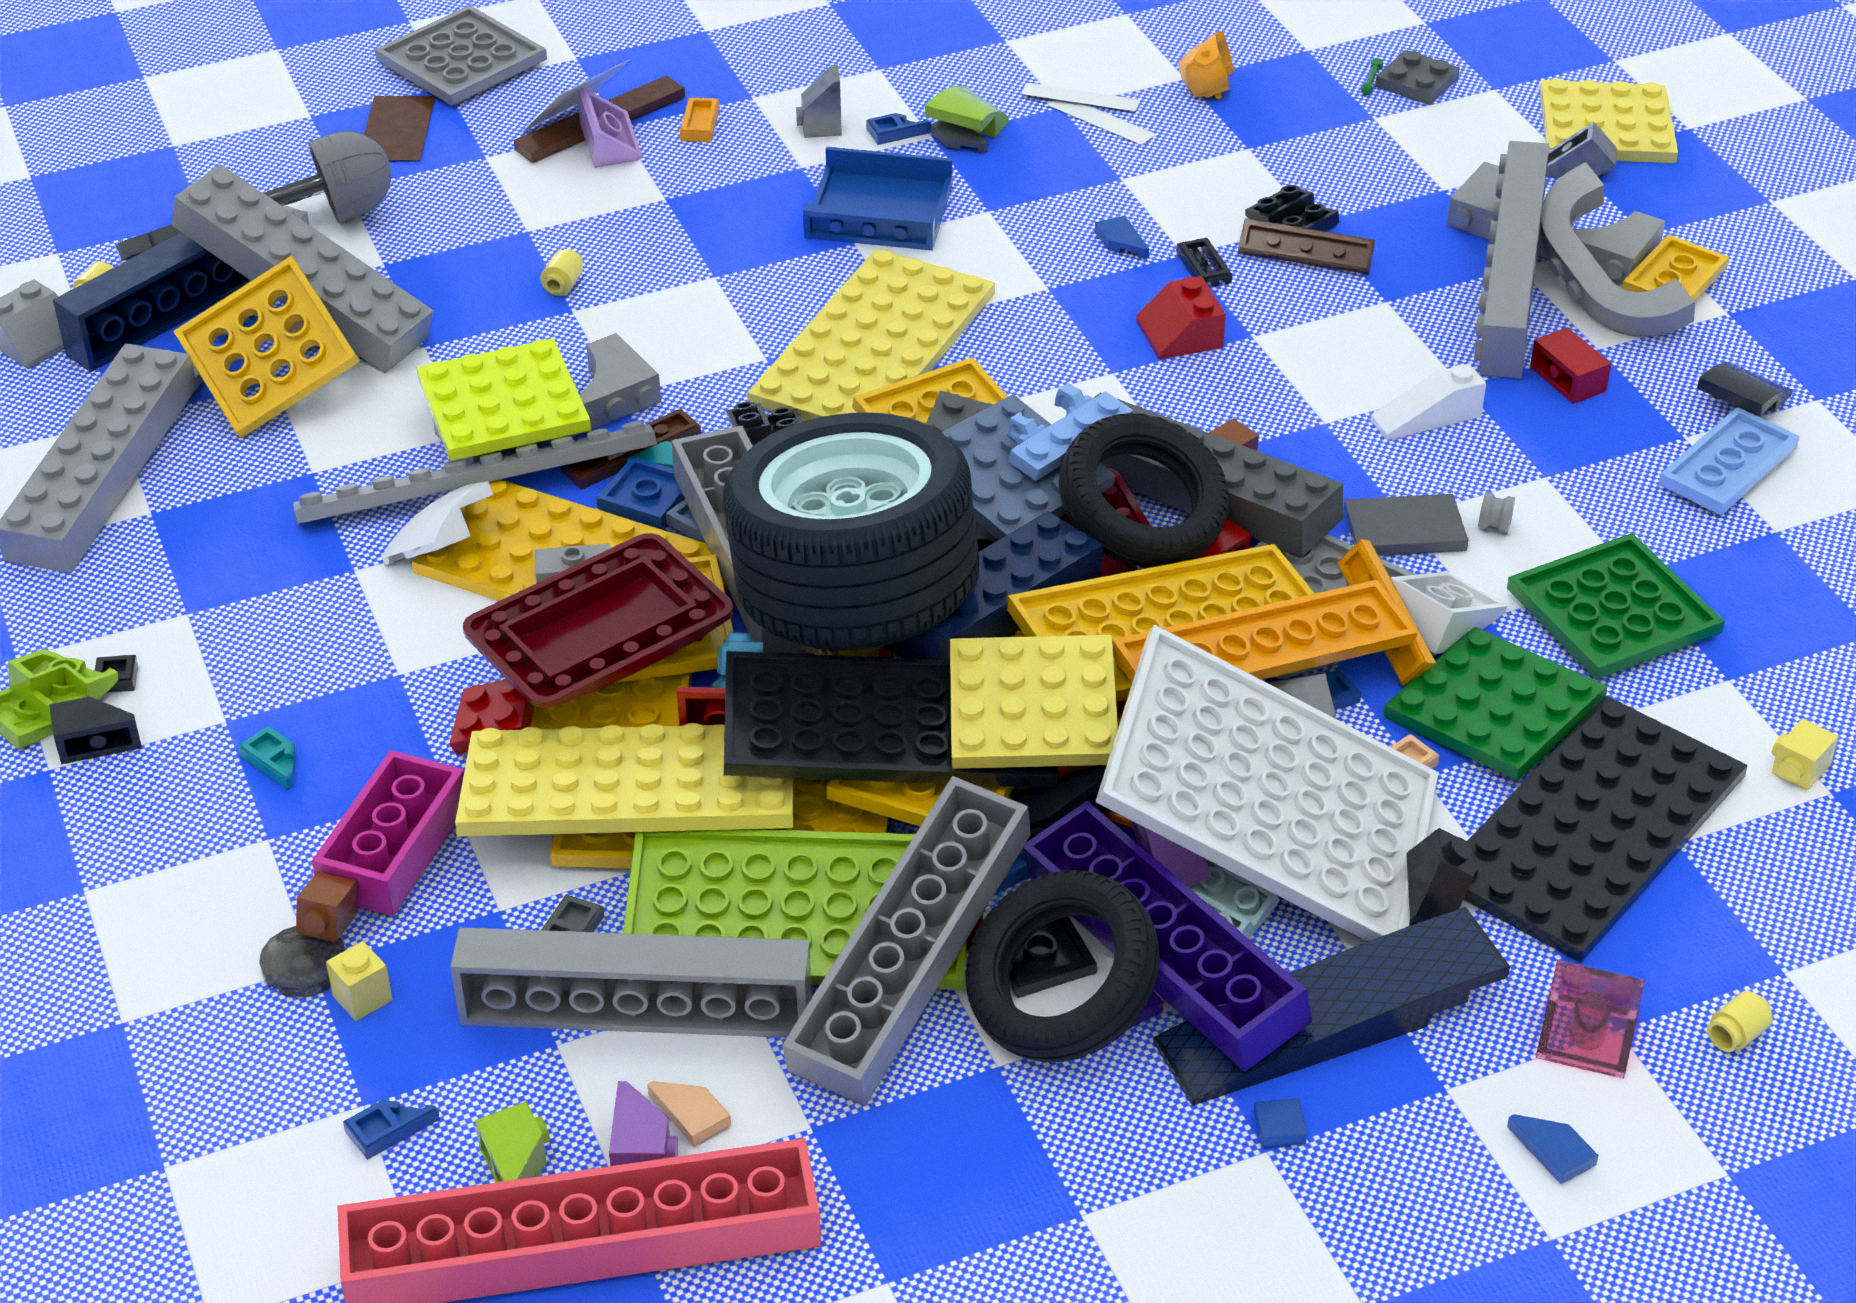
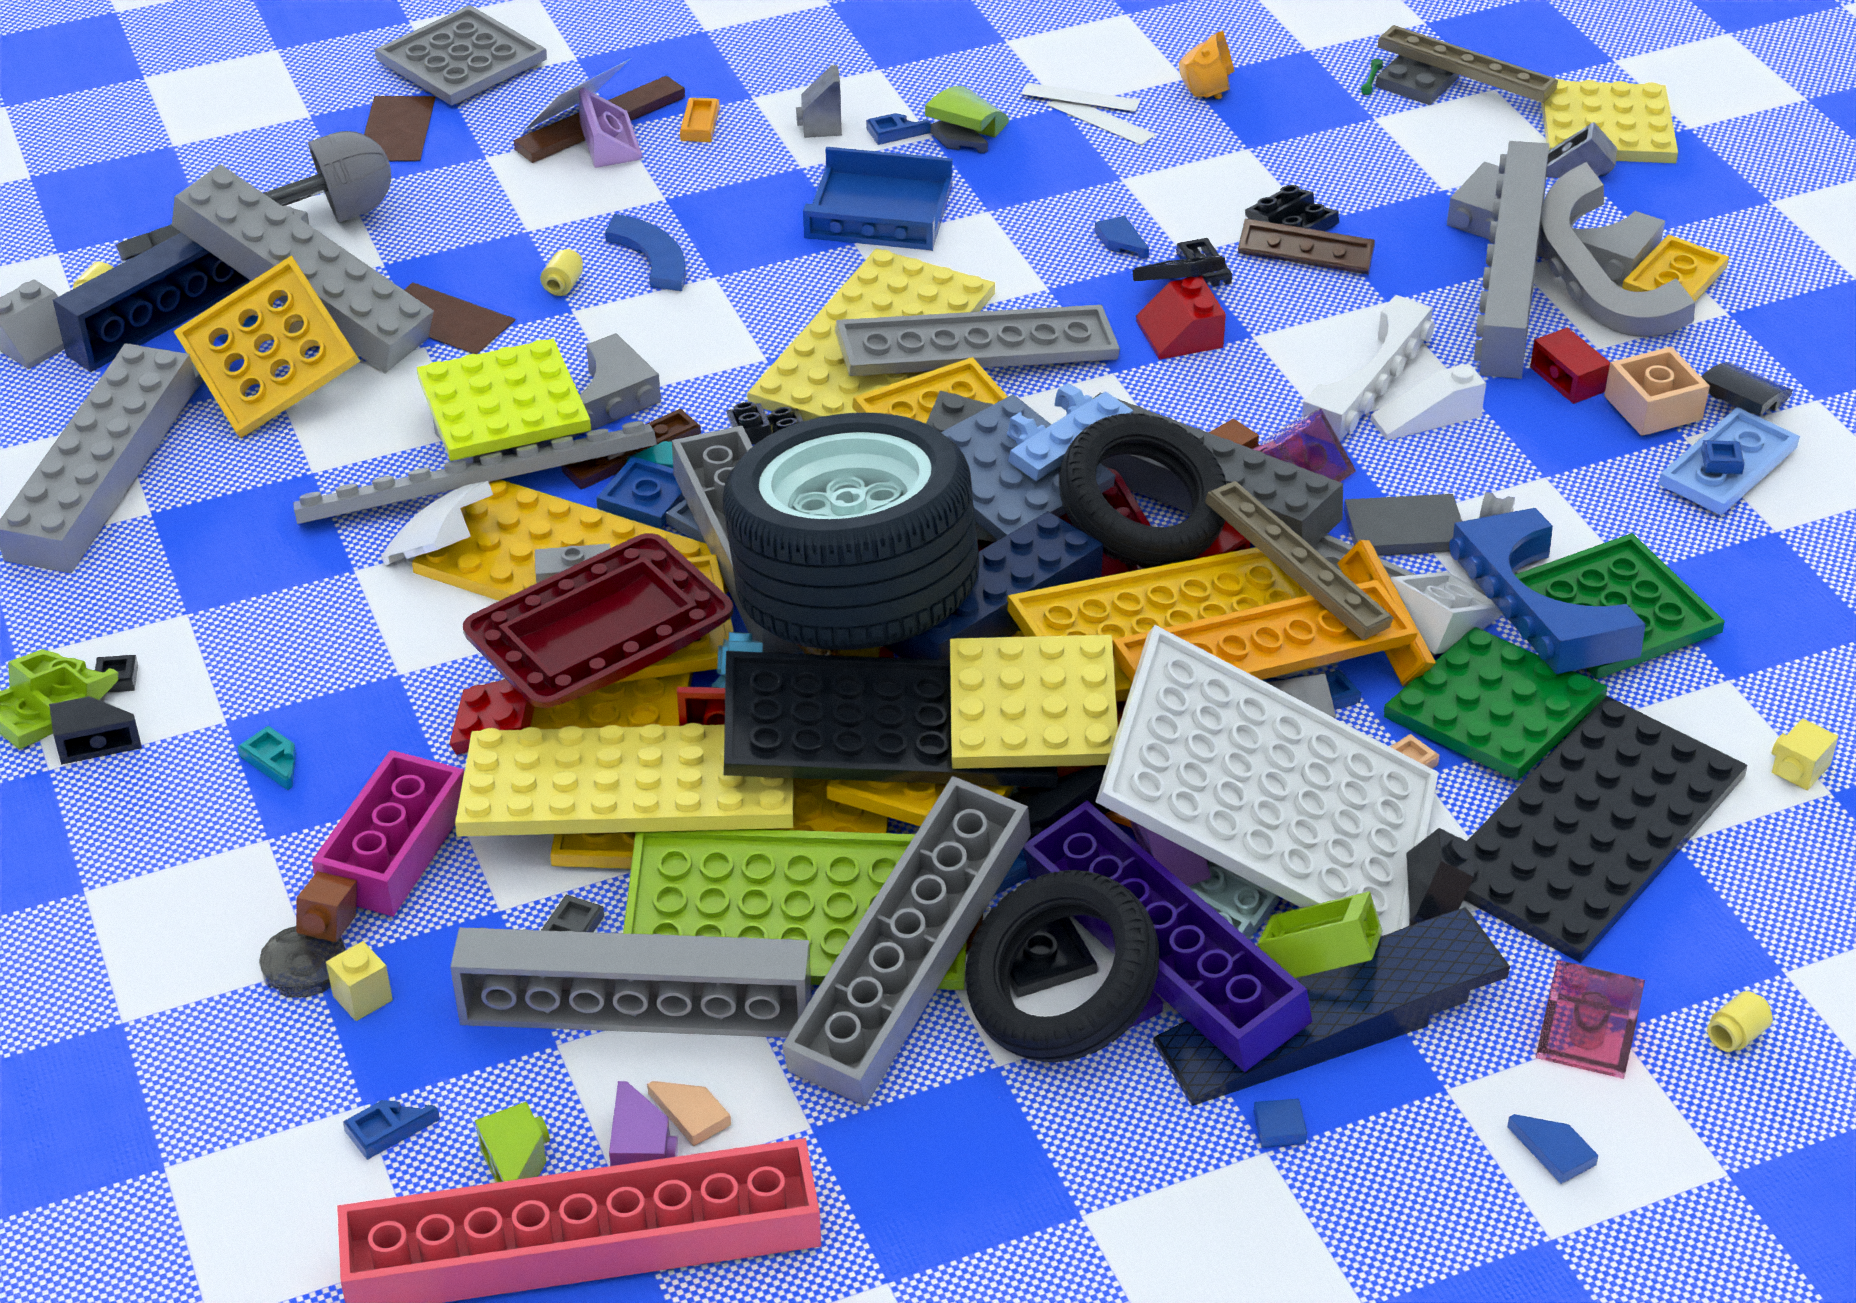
(460, 321): none -> reddish brown sticker
(659, 247): none -> blue tile
(989, 337): none -> light grey plate
(1179, 268): none -> black tile
(1299, 560): none -> dark tan tile
(1310, 445): none -> slope
(1323, 935): none -> lime window
(1403, 329): none -> white arch
(1468, 63): none -> dark tan tile
(1560, 632): none -> blue arch
(1656, 391): none -> light nougat brick
(1722, 457): none -> blue tile

